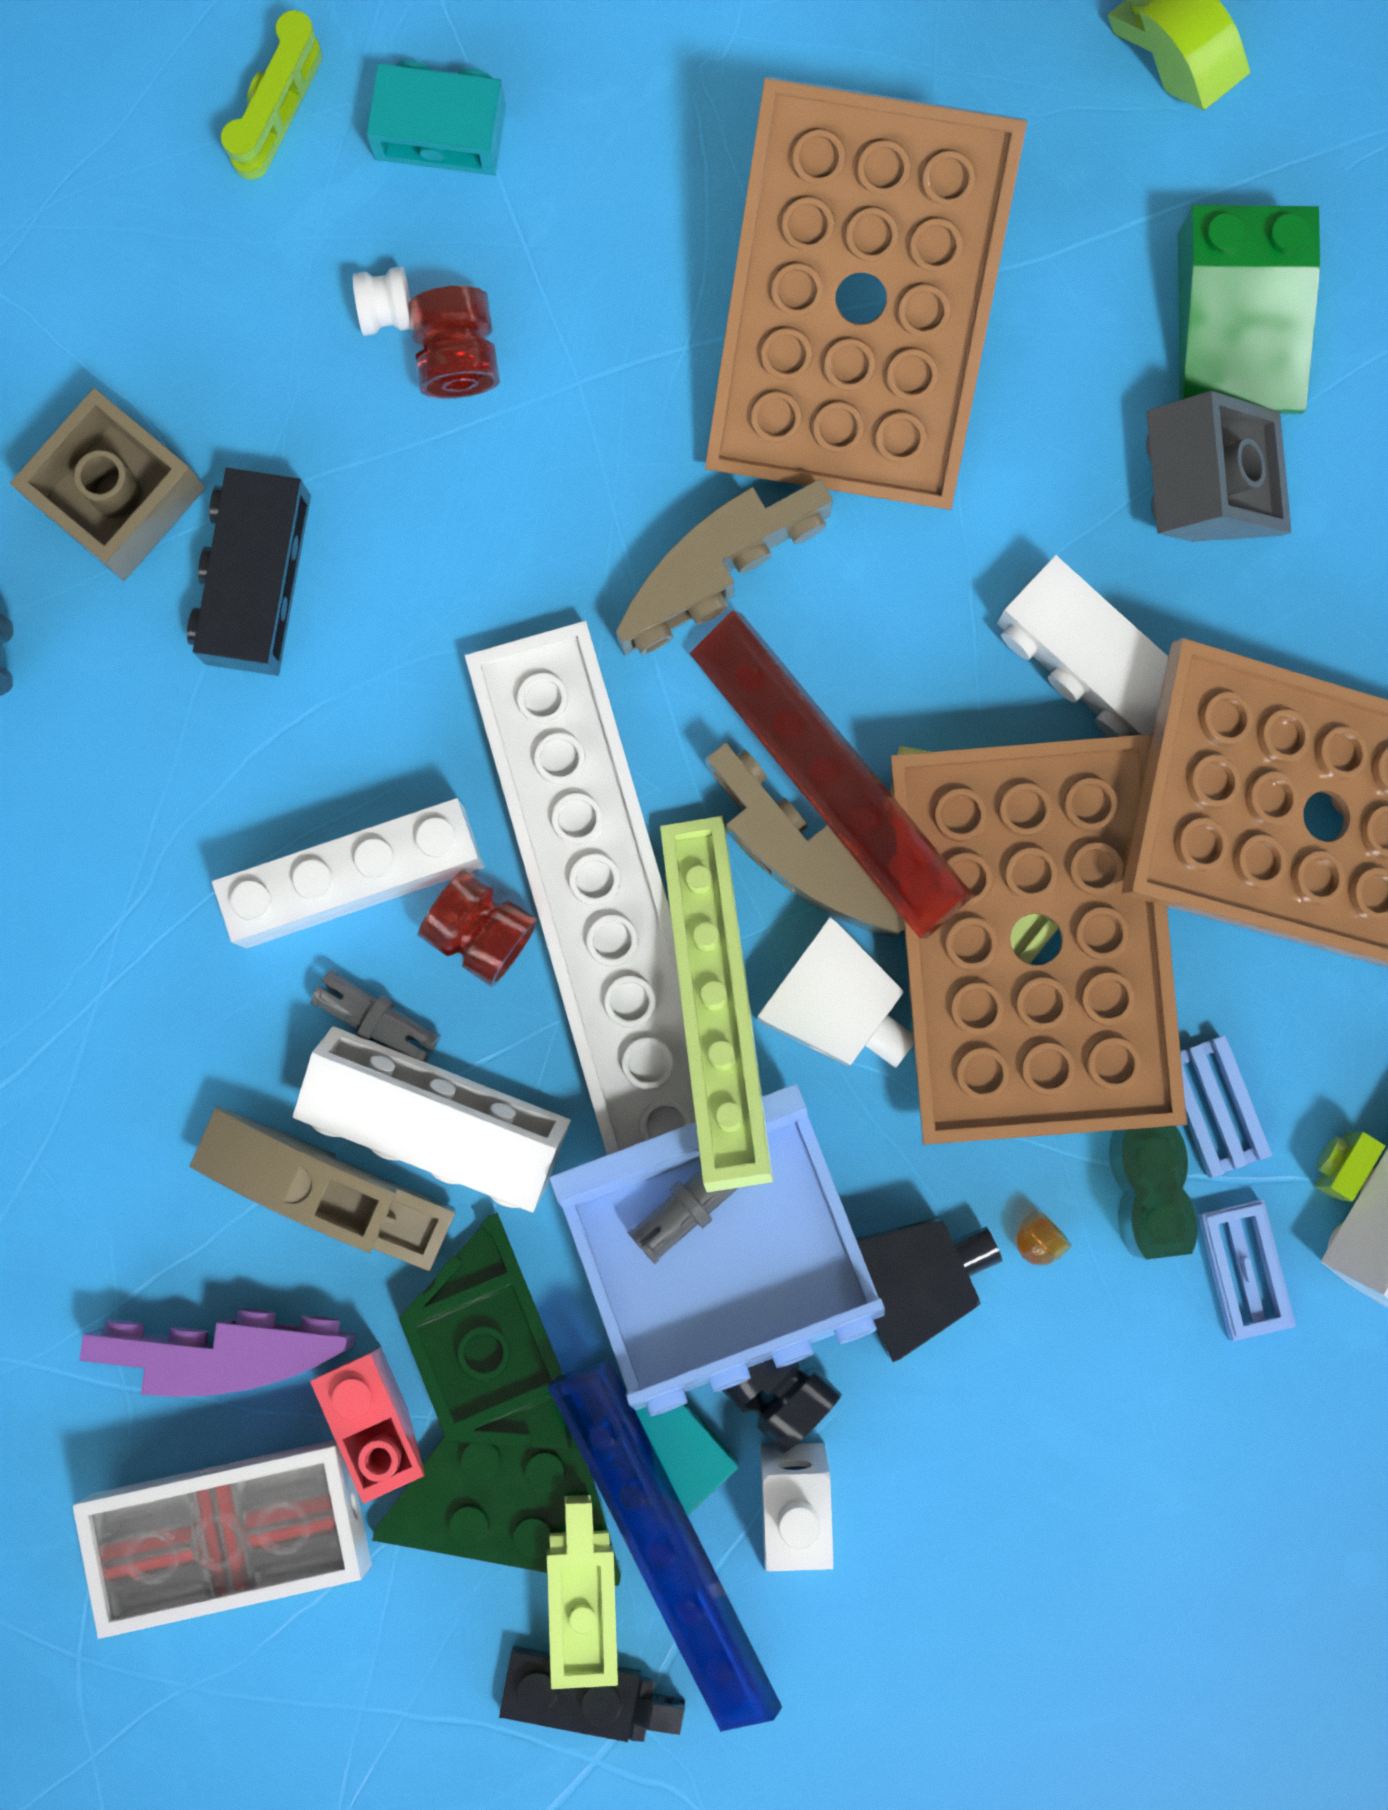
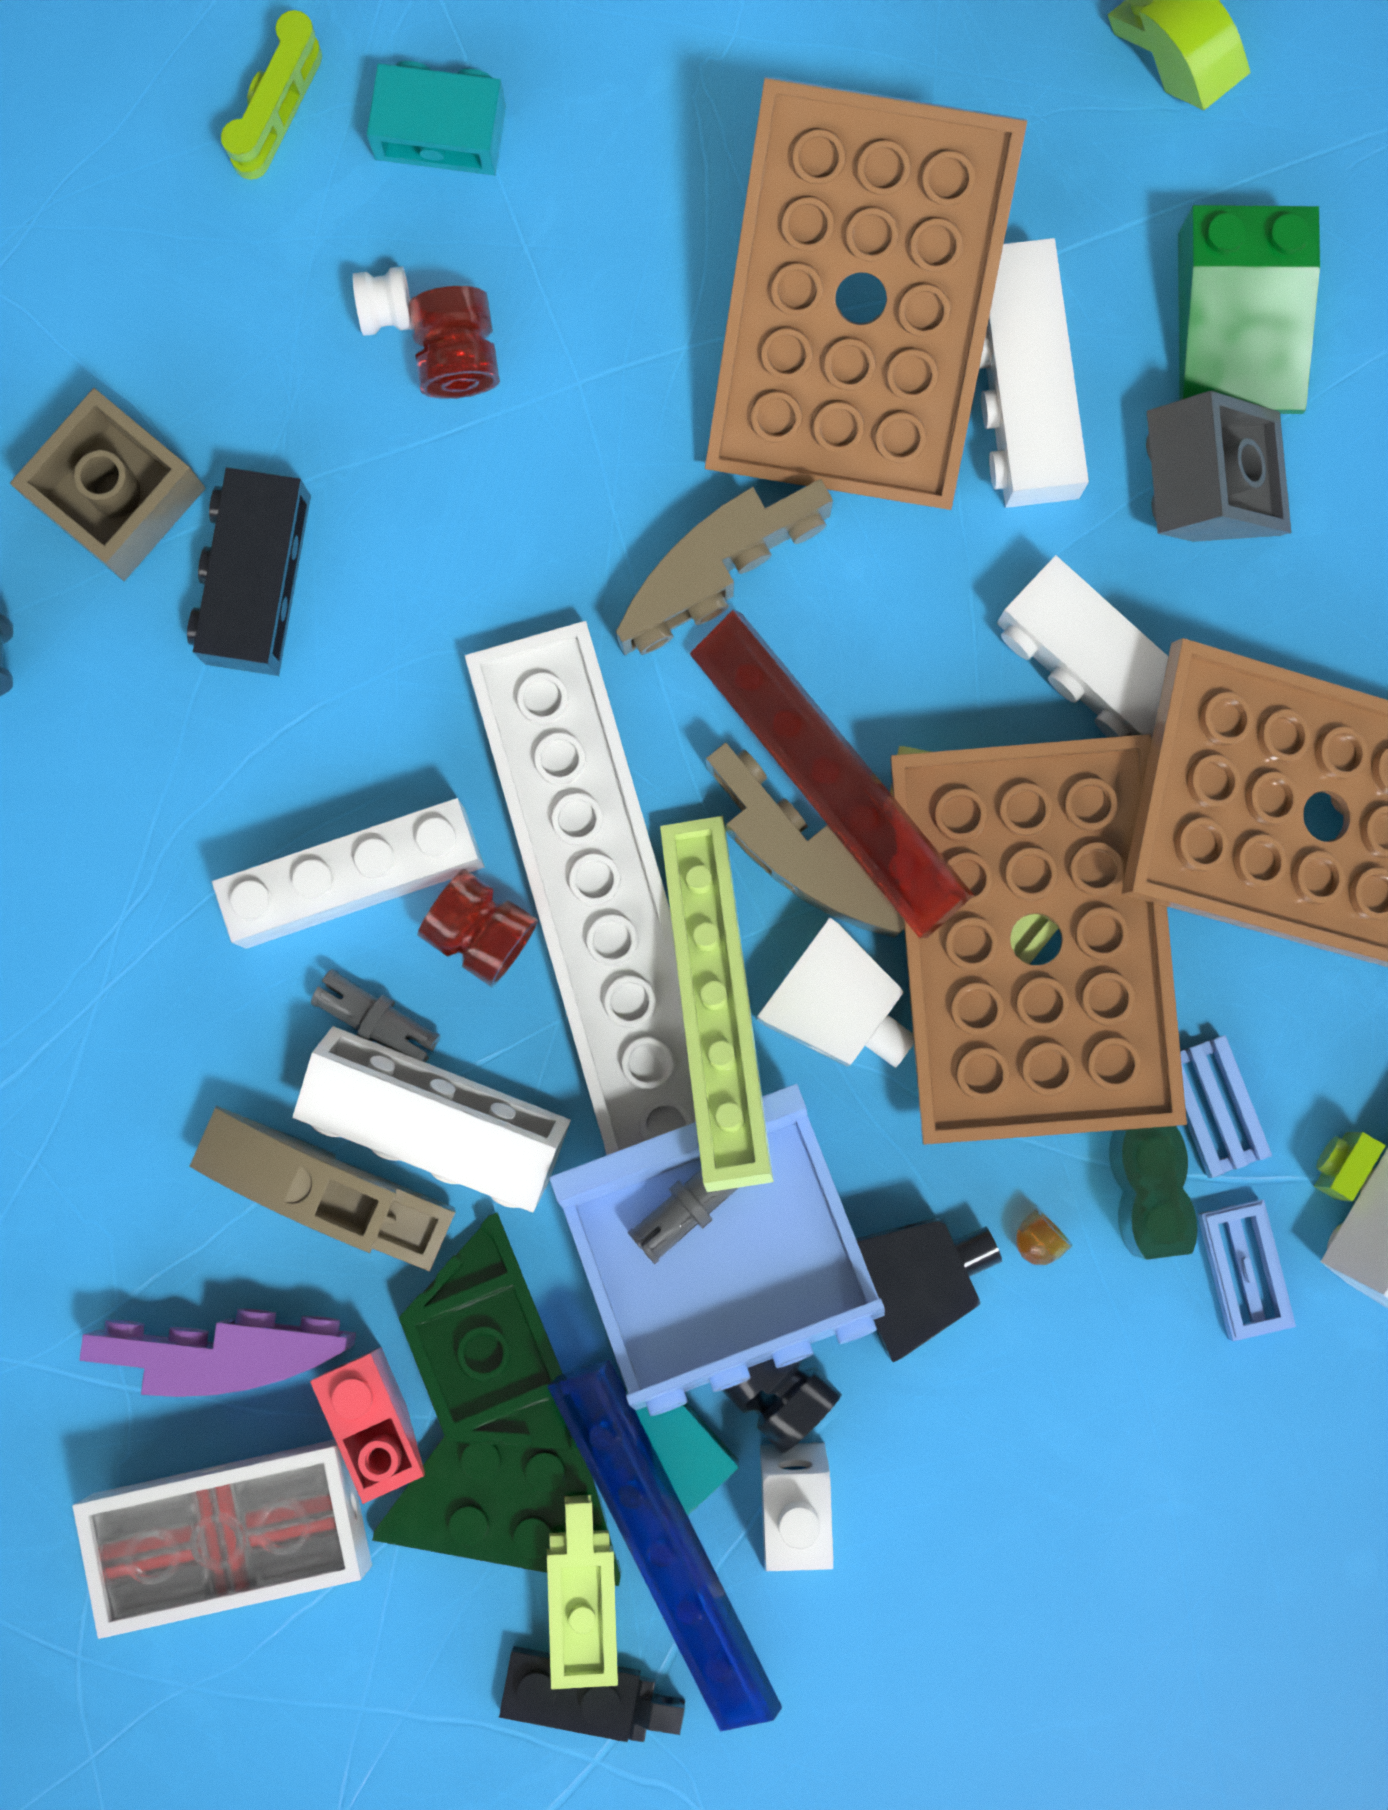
(1032, 382): none -> white brick

